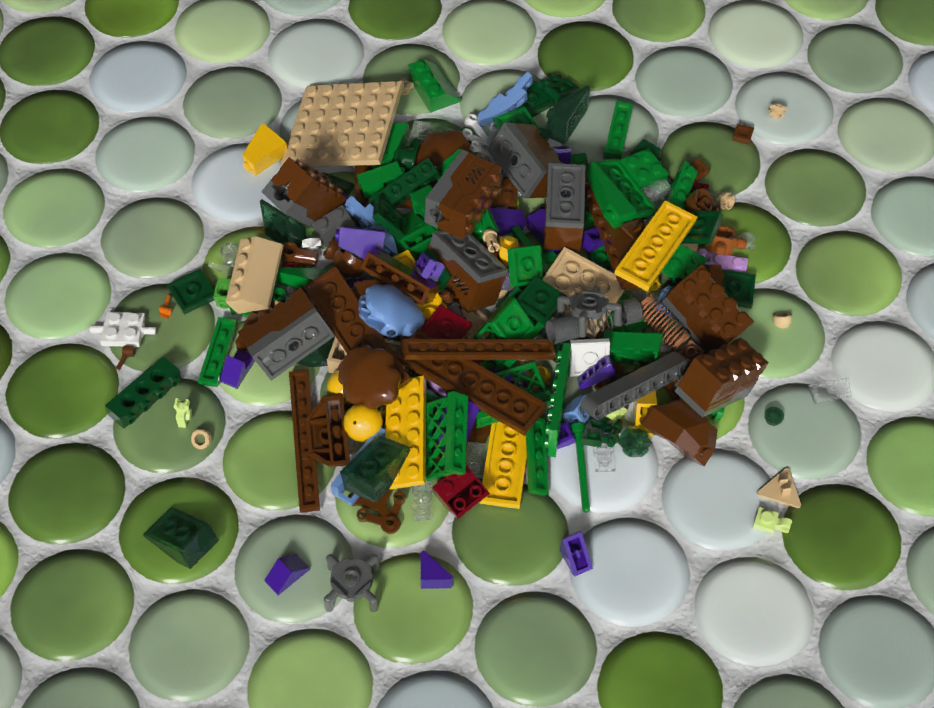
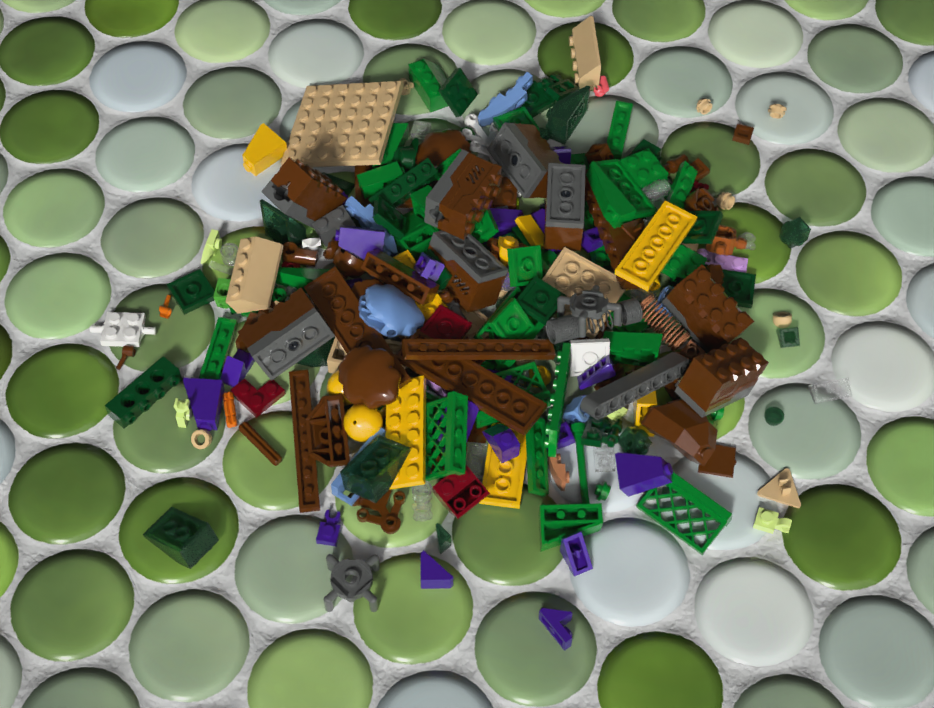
(205, 401): none -> dark purple slope
(213, 243): none -> yellowish green plate
(229, 407): none -> orange axle
(257, 400): none -> dark red plate
(260, 443): none -> reddish brown axle
(285, 573): dark purple slope -> none
(330, 530): none -> dark purple plate
(443, 538): none -> clear green slope
(458, 92): none -> dark green plate
(490, 238): tan pin -> none
(502, 442): none -> dark purple slope
(530, 230): none -> yellow tile
(554, 622): none -> dark purple slope
(558, 471): none -> nougat slope
(566, 519): none -> green wedge
(585, 54): none -> tan slope
(599, 152): none -> reddish brown brick
(602, 491): none -> green plate
(603, 88): none -> coral arm
(641, 472): none -> dark purple slope
(673, 165): none -> reddish brown pin
(698, 500): none -> green fence
(704, 106): none -> tan plate
(721, 462): none -> reddish brown piece
(788, 337): none -> clear green slope
(794, 232): none -> clear green brick

